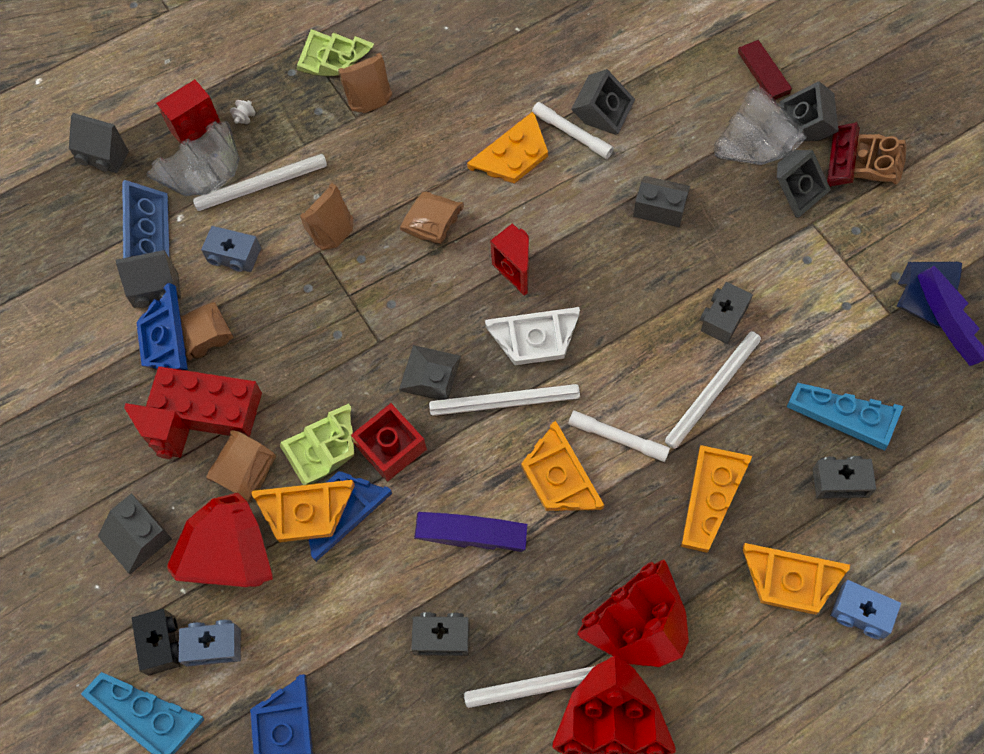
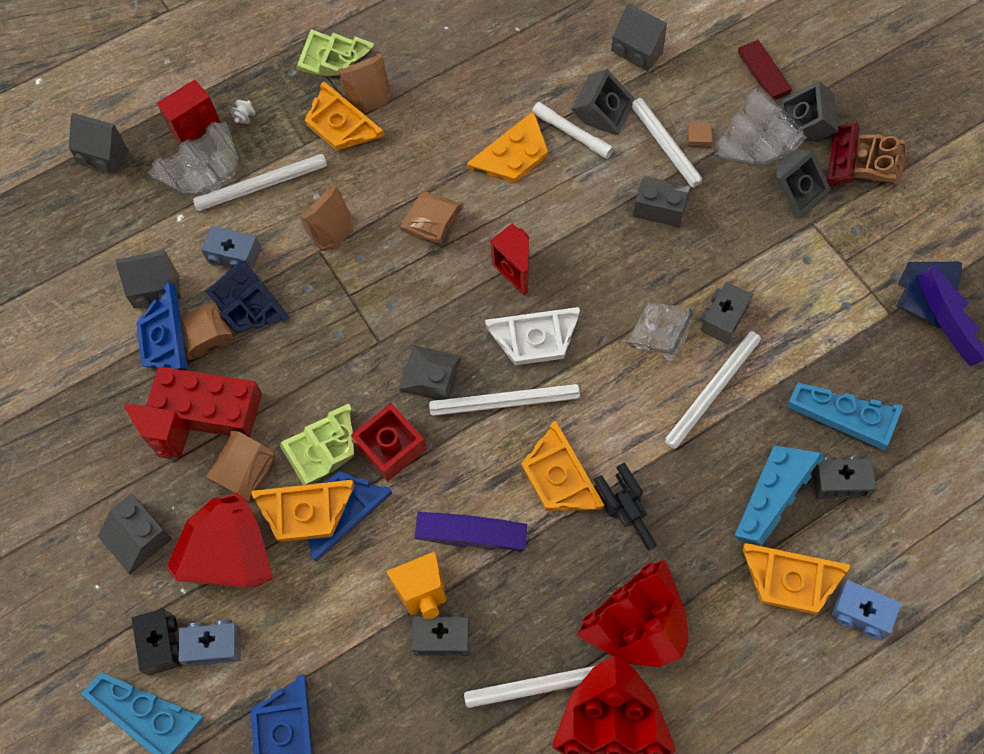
(144, 220): medium blue slope -> none
(245, 299): none -> dark blue slope
(339, 121): none -> light orange wing
(420, 585): none -> light orange torso
(591, 425): white piece -> none
(625, 503): none -> black plant
(639, 37): none -> dark grey slope
(661, 329): none -> clear plate
(667, 142): none -> white axle
(699, 134): none -> medium nougat tile
(712, 491): light orange wing -> none
(775, 491): none -> dark azure wing

